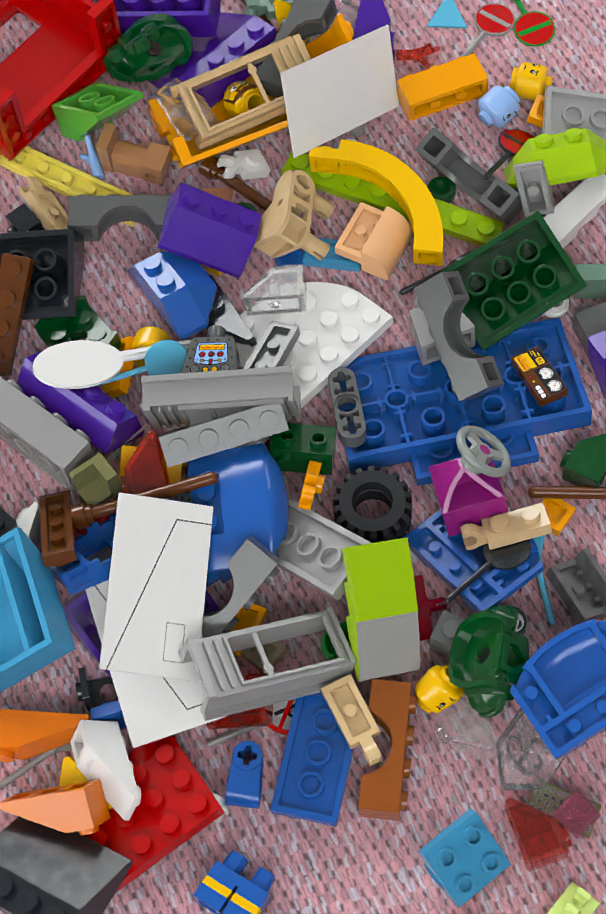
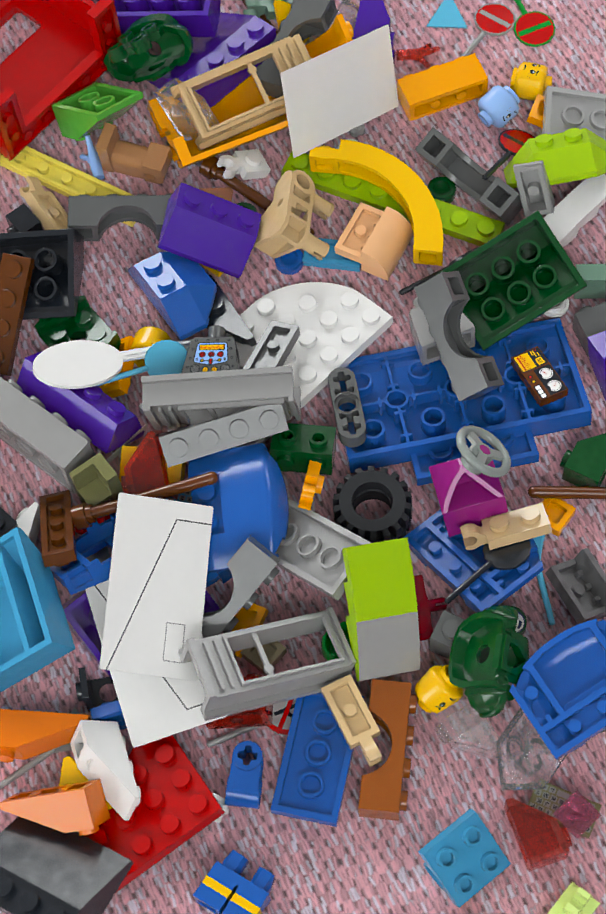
(242, 97): yellow head -> none
(277, 291): clear slope -> none

